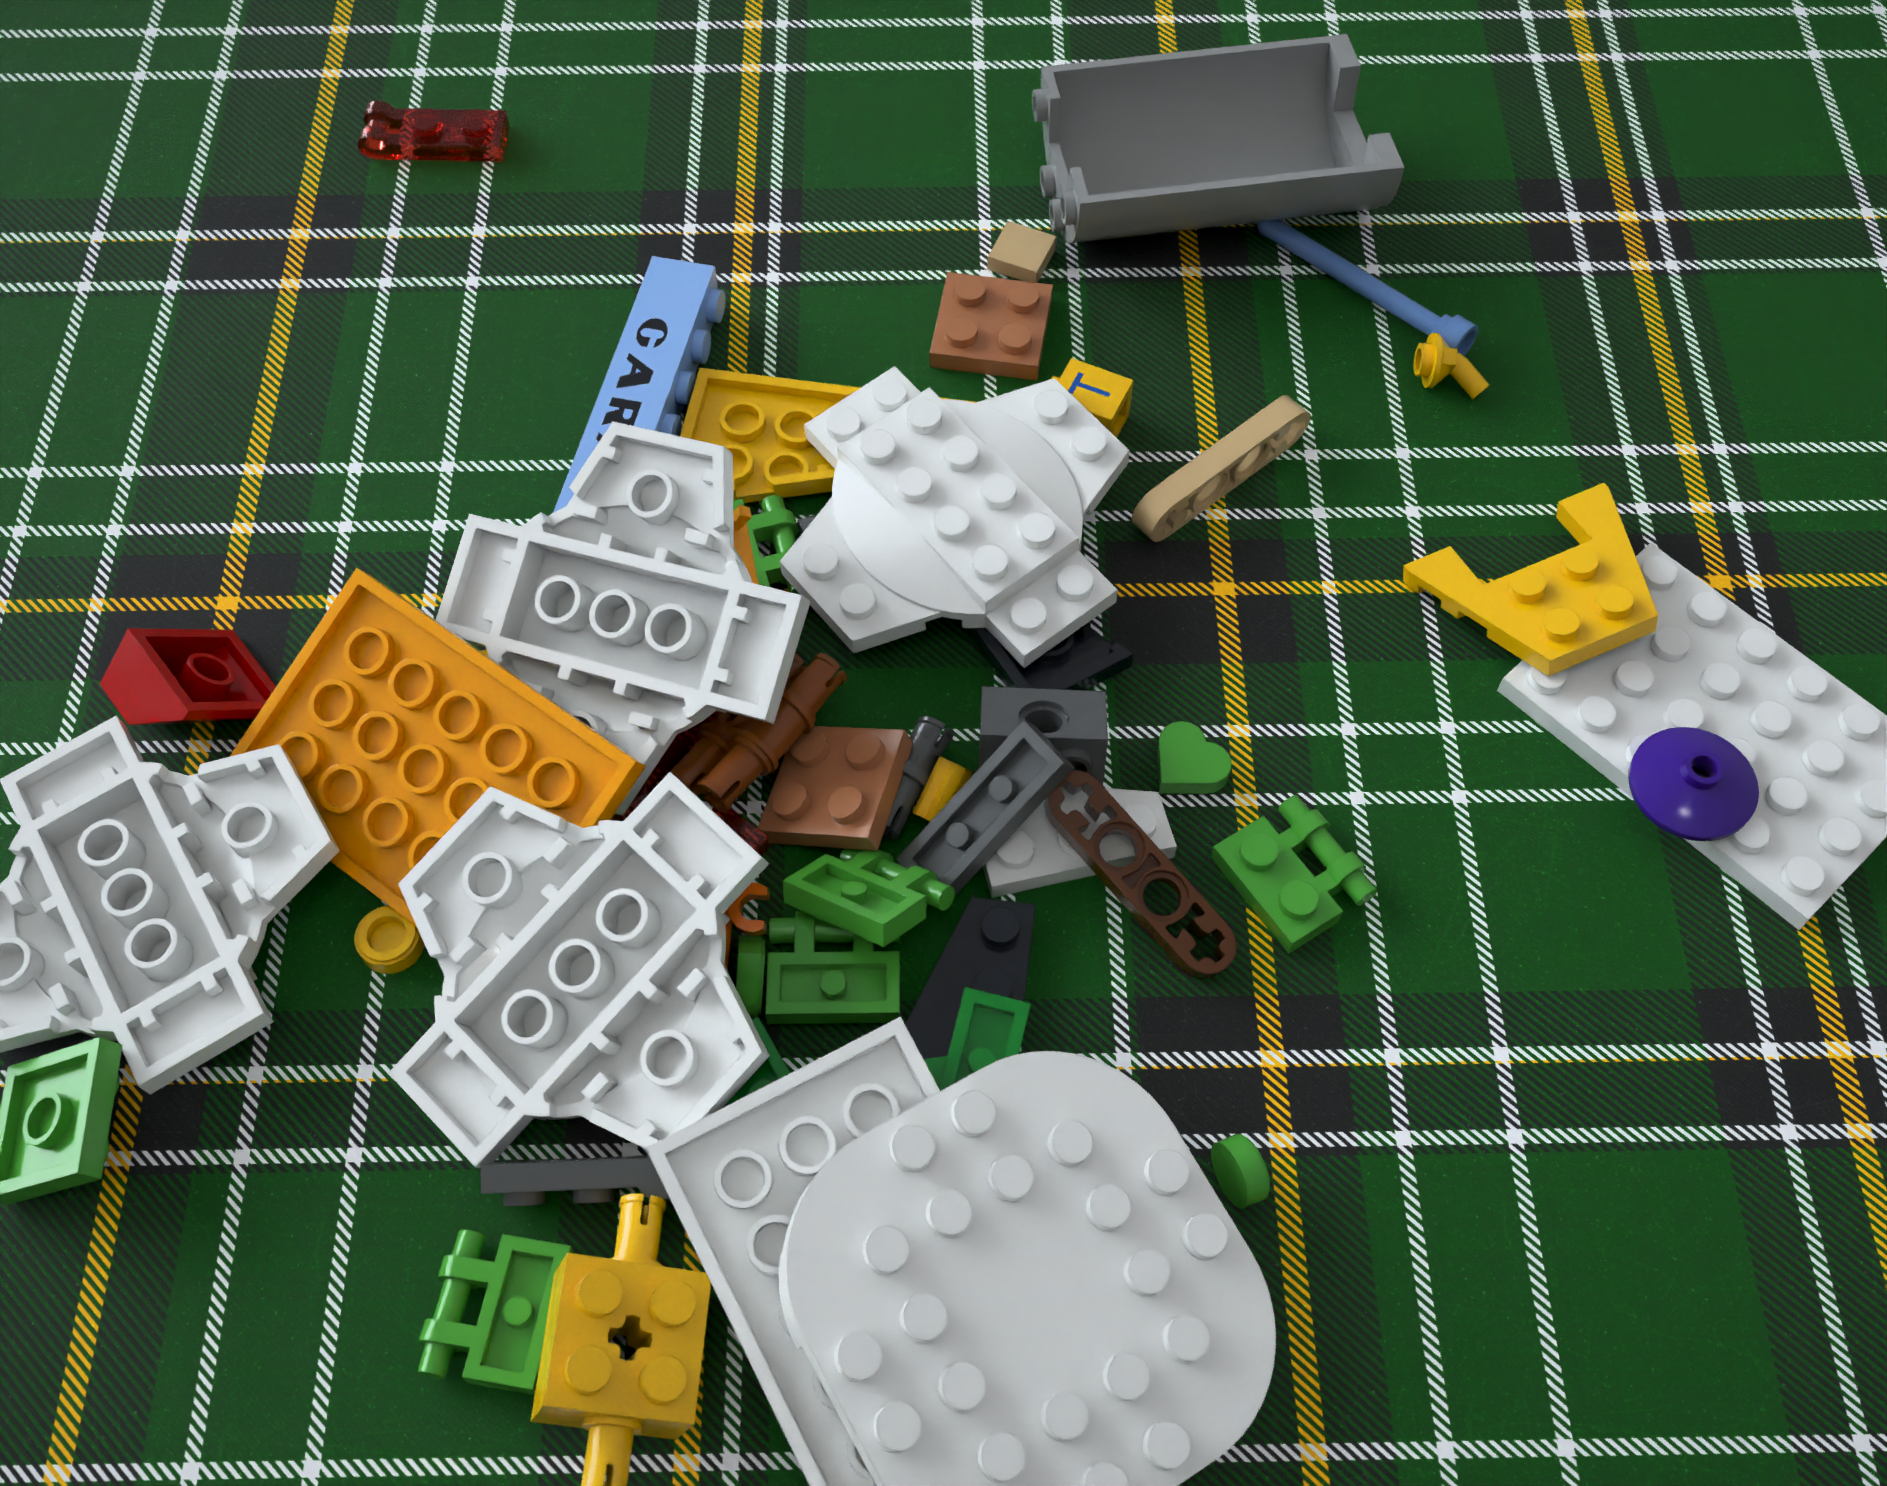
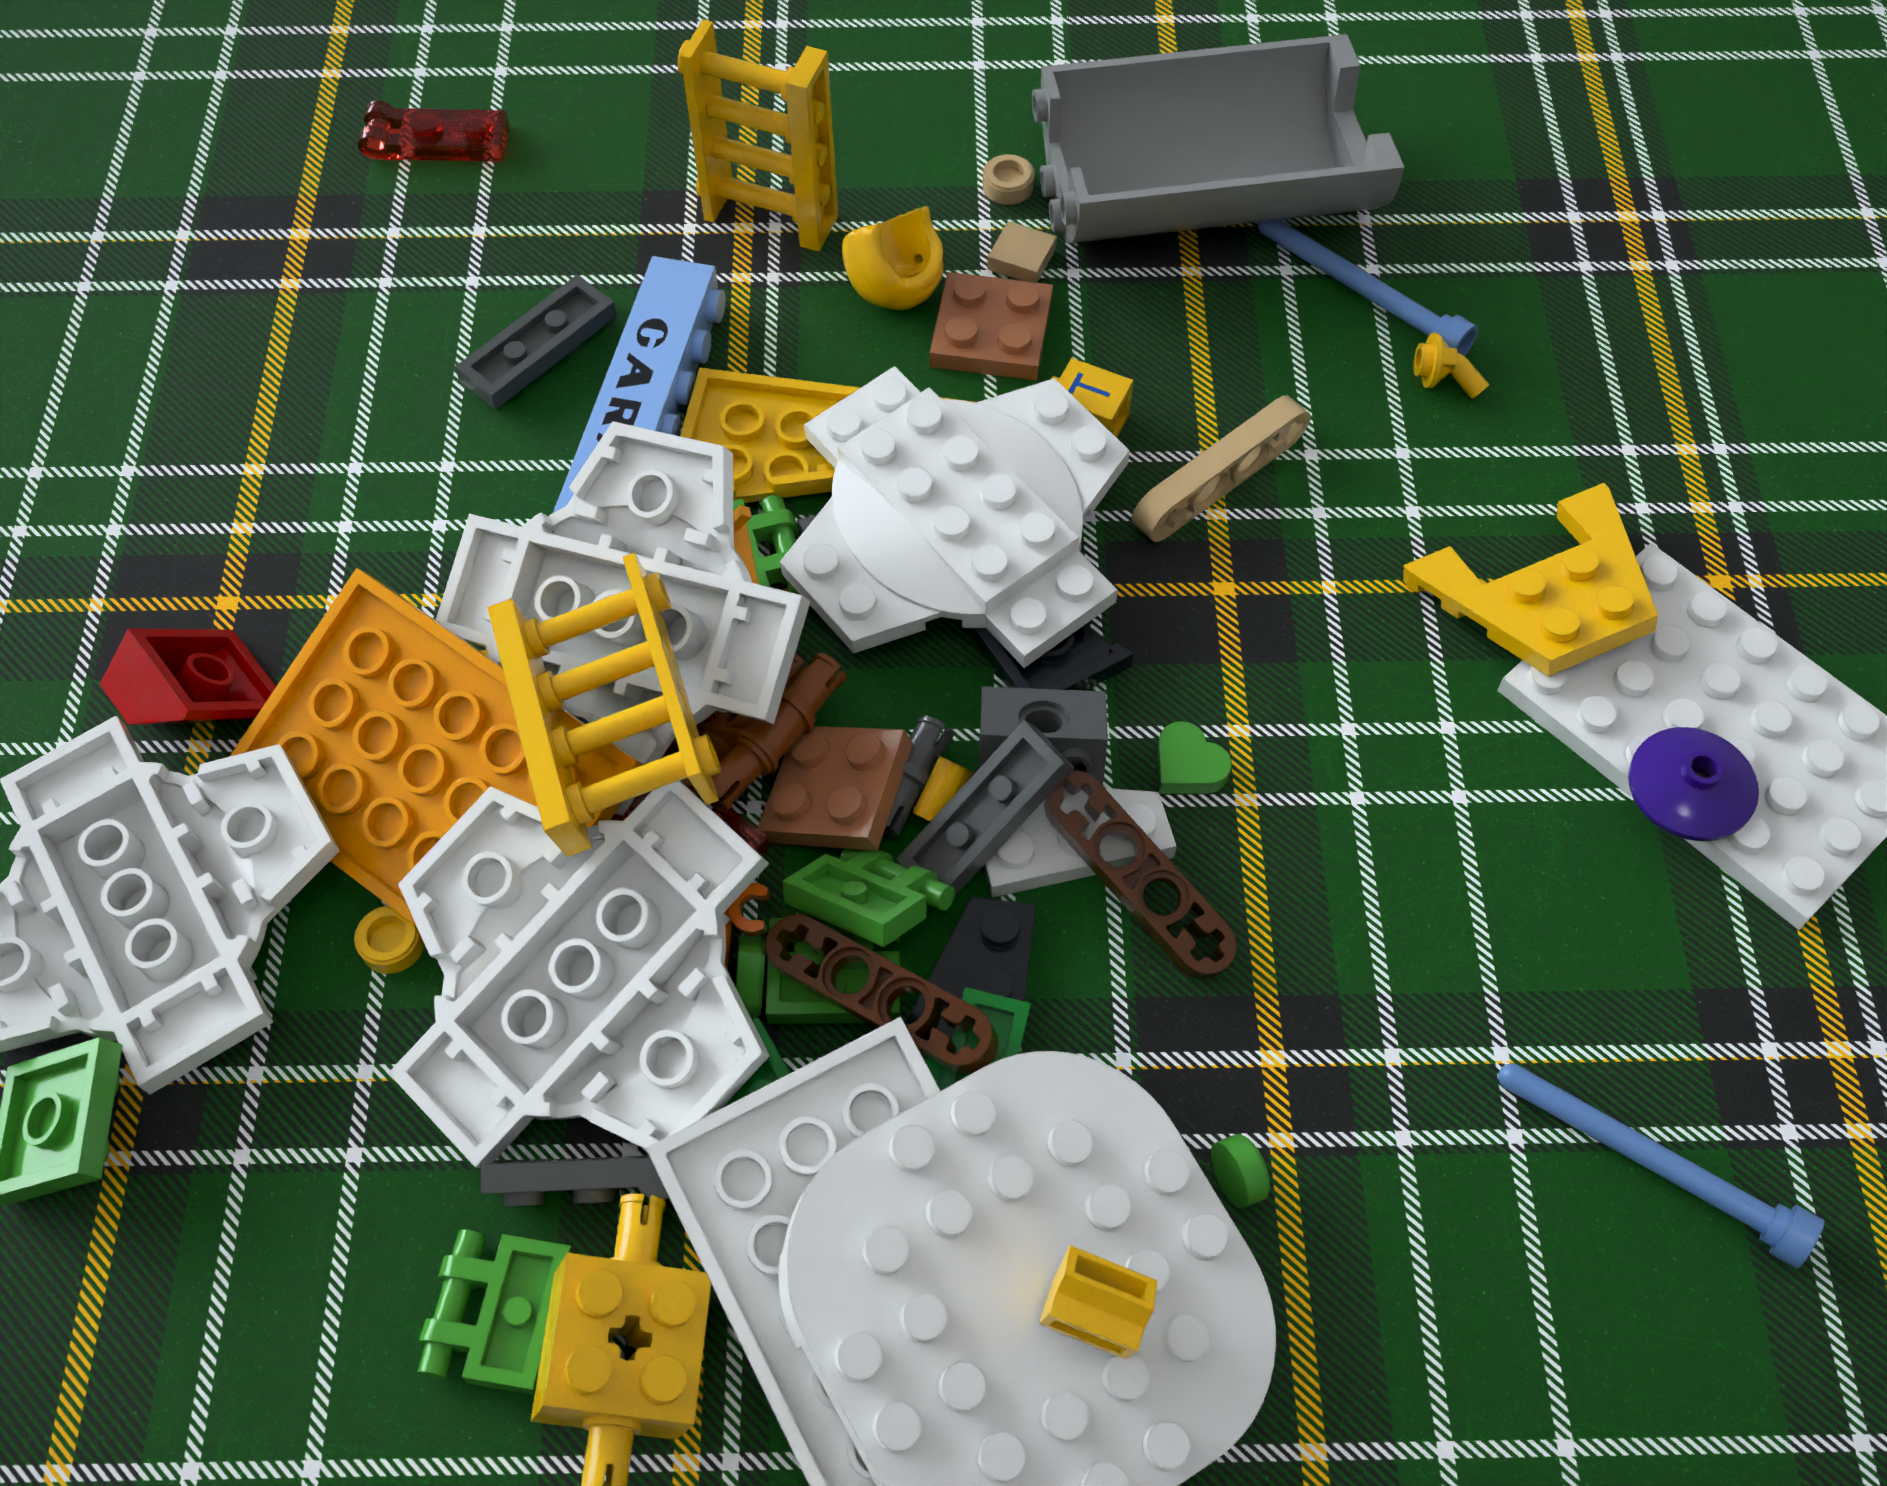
(536, 341): none -> dark grey plate
(553, 748): none -> yellow fence
(805, 128): none -> yellow fence
(883, 987): none -> reddish brown beam
(895, 260): none -> yellow piece
(1008, 179): none -> tan tile
(1099, 1303): none -> yellow piece
(1279, 884): bright green plate -> none
(1788, 1231): none -> medium blue piece

